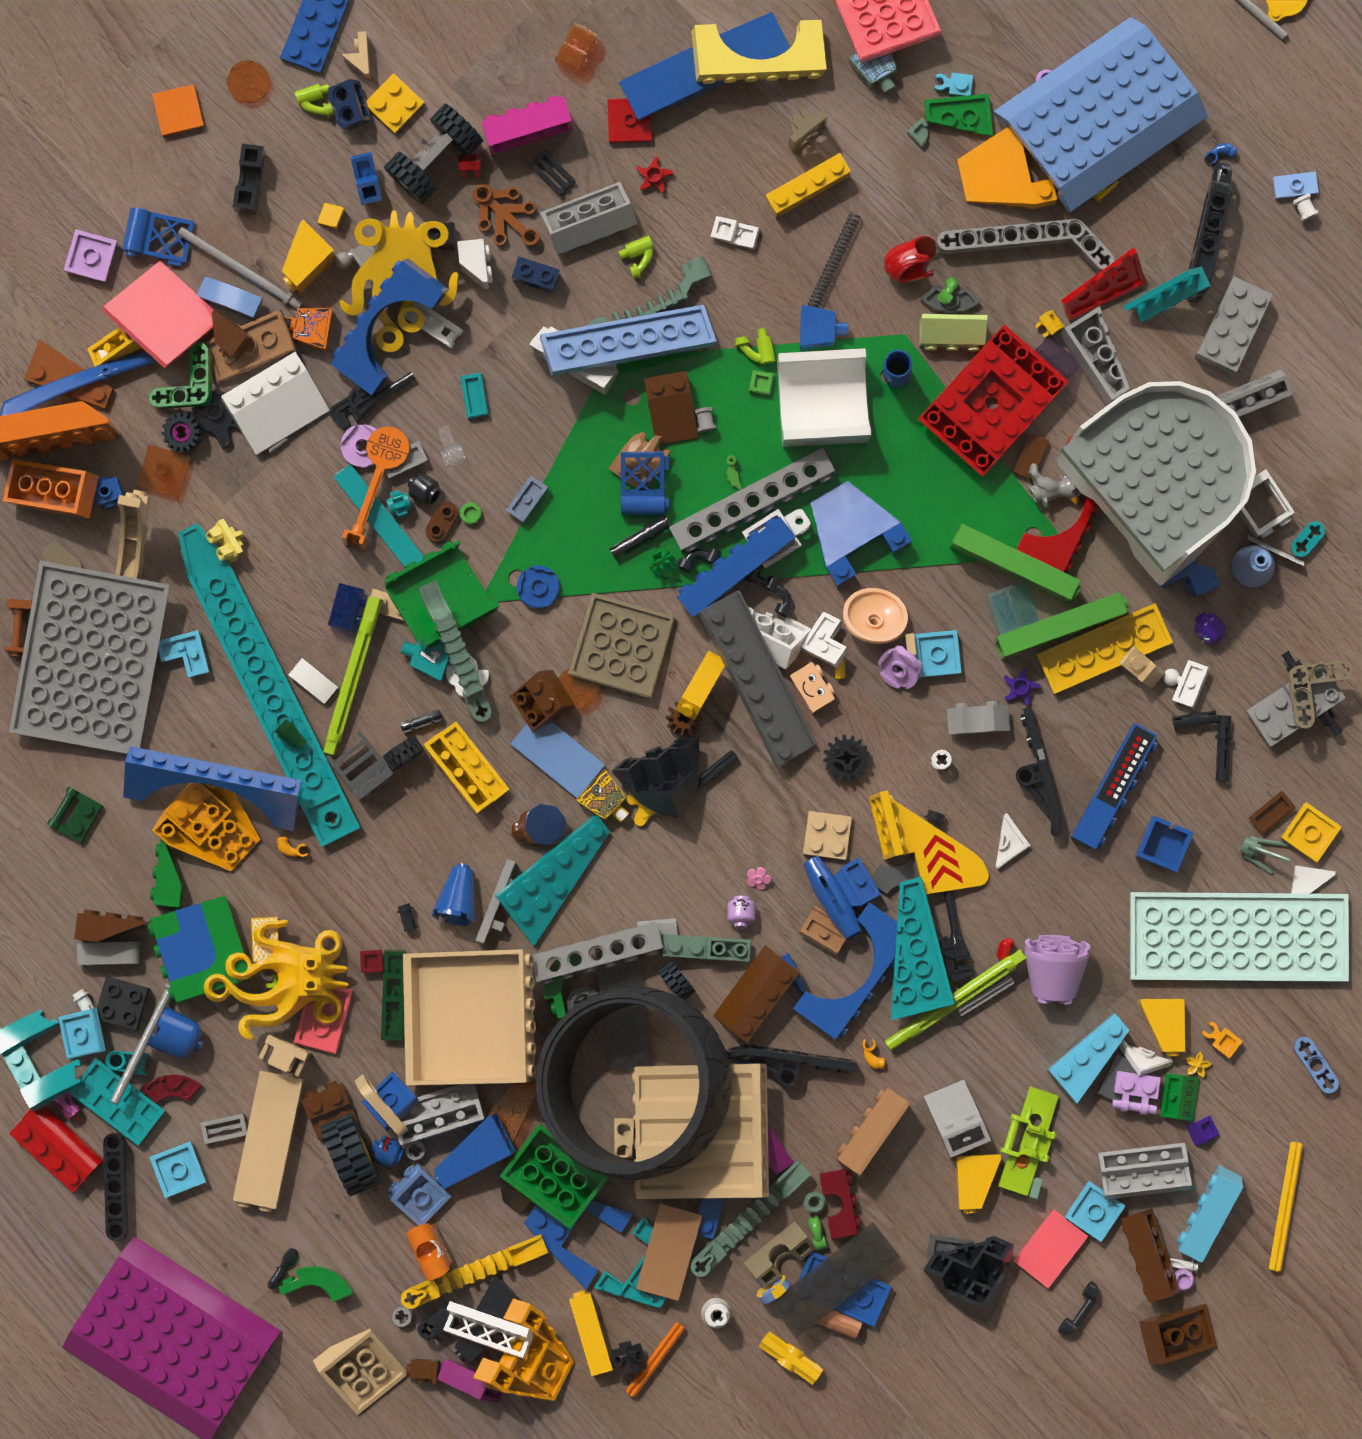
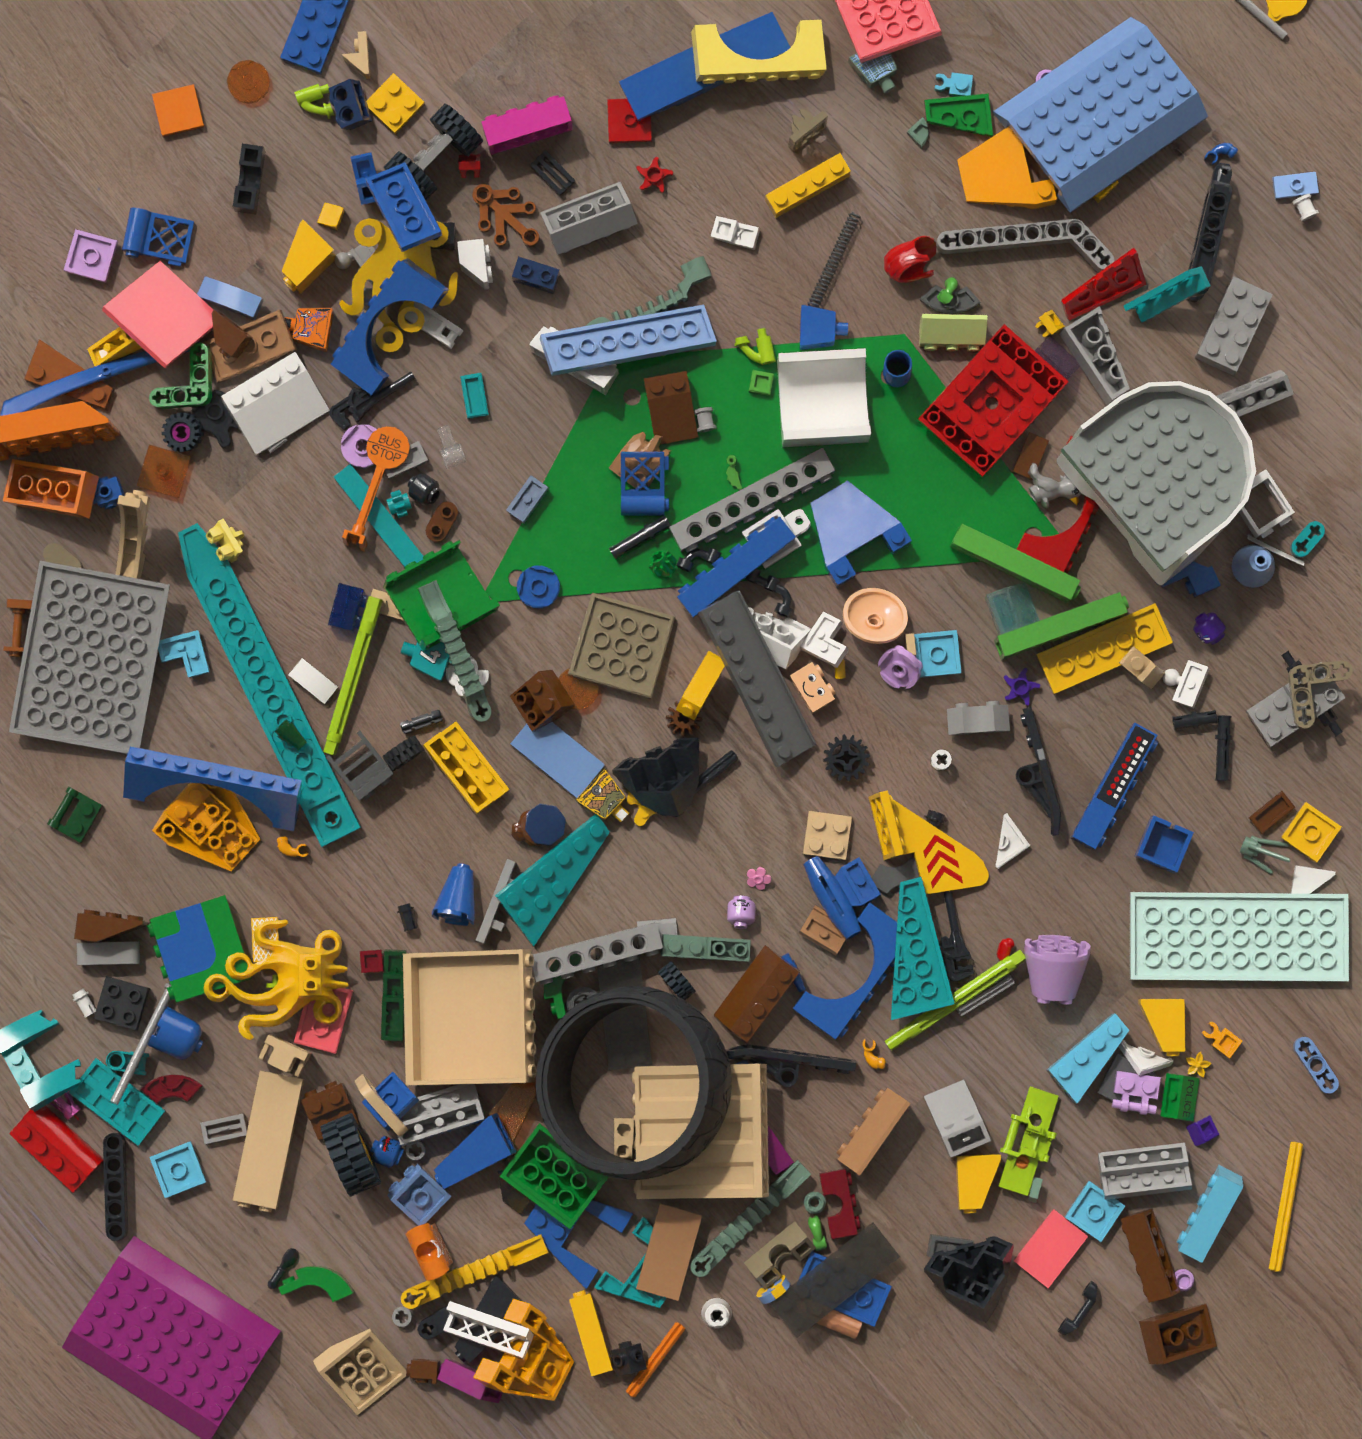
(82, 1033): medium azure plate -> none
(168, 885): green slope -> none
(286, 297): light grey bar -> none
(403, 207): none -> blue plate
(470, 513): bright green tile -> none
(576, 48): clear orange brick -> none
(637, 248): lime plant -> none
(710, 1210): blue plate -> none
(790, 1357): yellow piece -> none
(1182, 1264): white piece -> none

